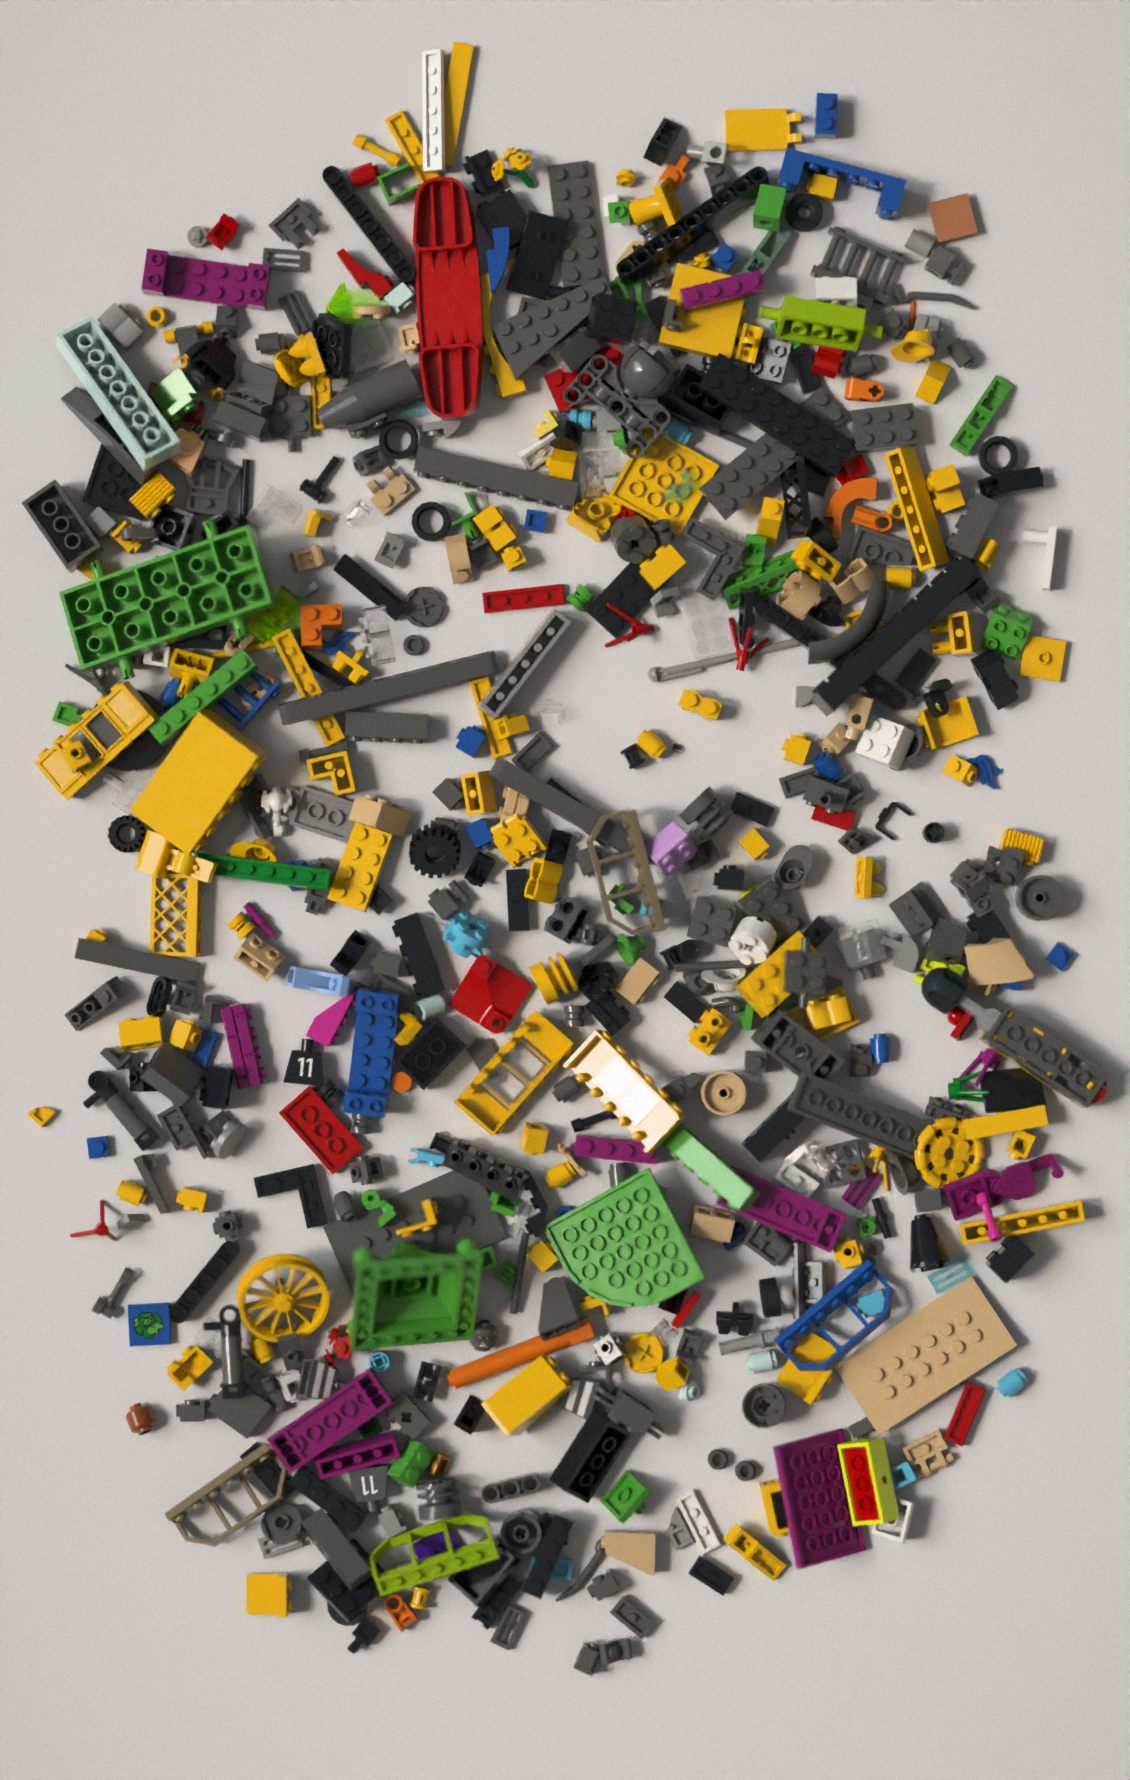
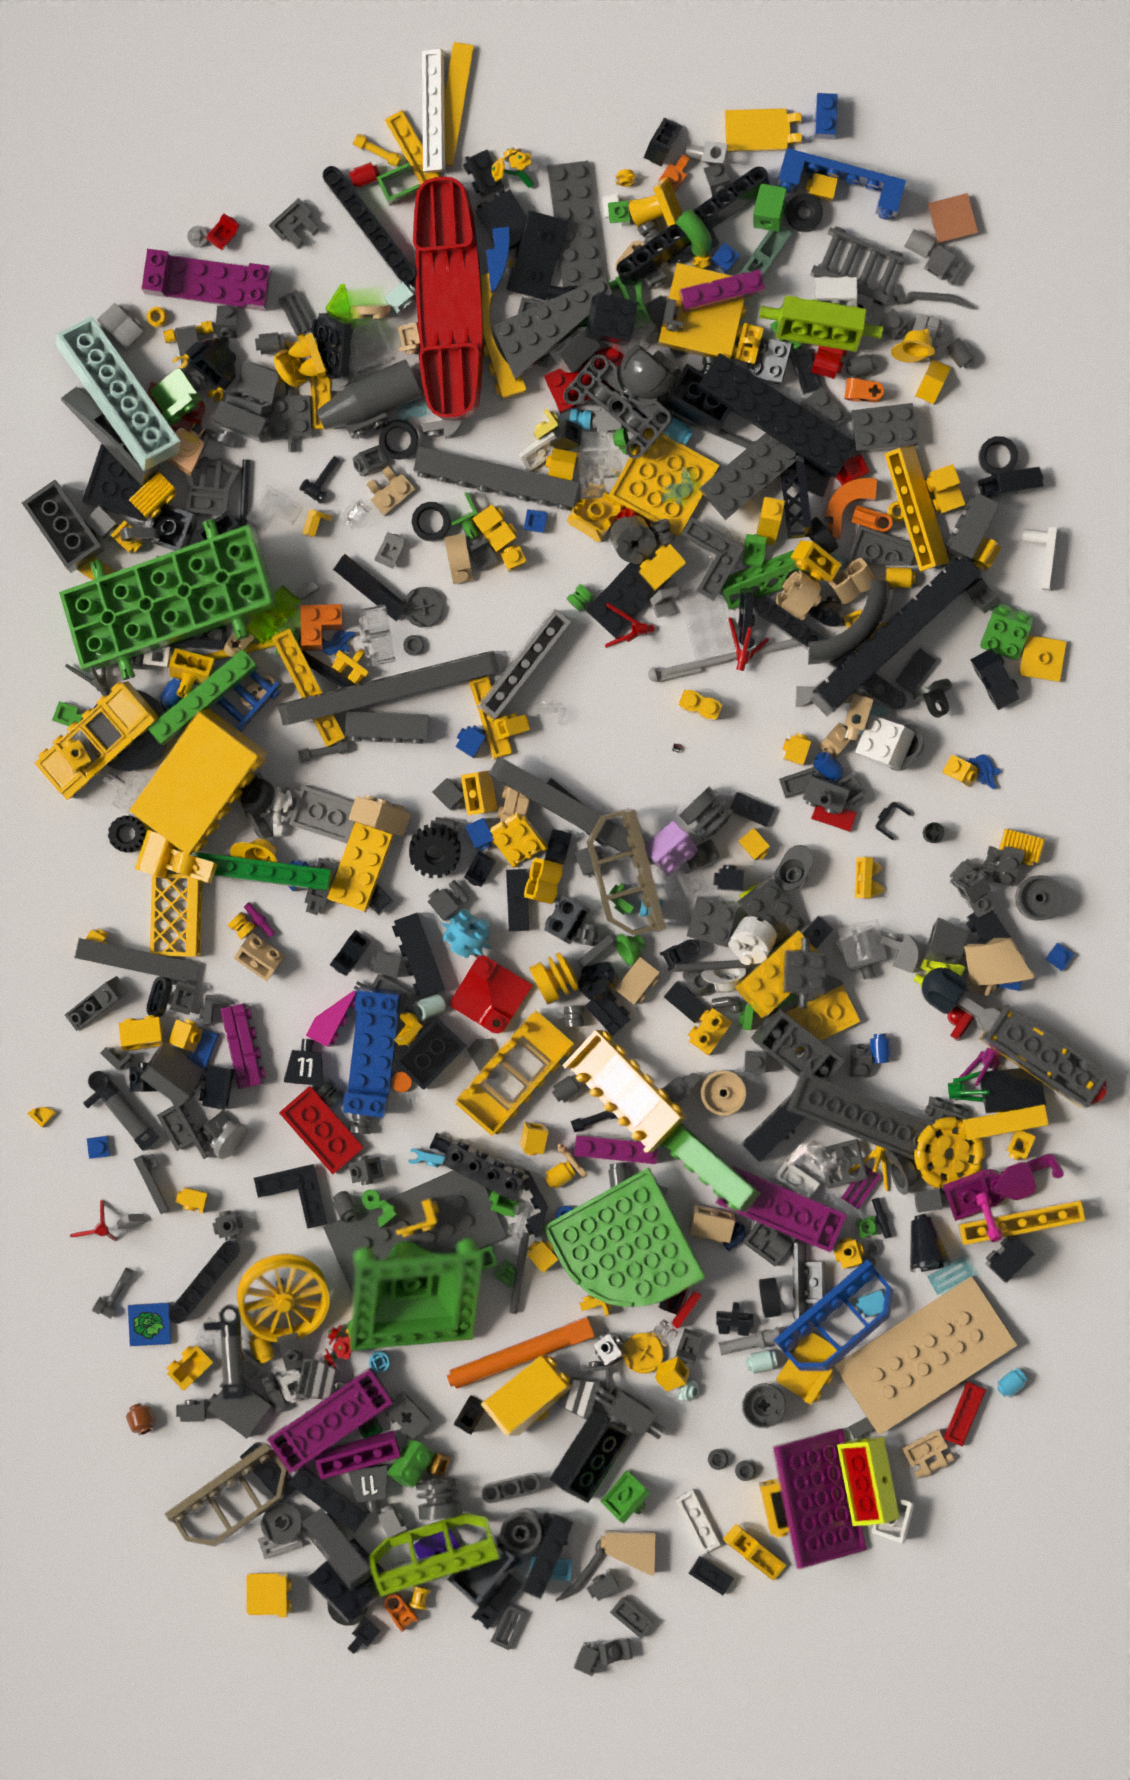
(132, 1193): yellow brick -> none
(251, 791): none -> black tyre
(266, 251): dark grey tile -> none
(307, 559): tan bracket -> none
(318, 981): light blue arch -> none
(334, 766): yellow brick -> none
(378, 283): red slope -> none
(426, 1389): black hips -> none
(484, 1335): dark grey head -> none
(523, 598): red tile -> none
(532, 752): dark grey tile -> none
(557, 1310): dark grey slope -> none
(632, 756): black bush -> none
(651, 743): yellow brick -> none
(679, 1531): light grey tile -> none
(696, 232): none -> bright green cylinder
(828, 1012): yellow brick -> none
(856, 839): dark grey piece -> none
(909, 1475): medium azure brick -> none
(912, 315): orange piece -> none
(916, 909): dark grey bracket -> none
(950, 728): yellow panel -> none
(961, 635): yellow brick -> none
(980, 415): bright green slope -> none

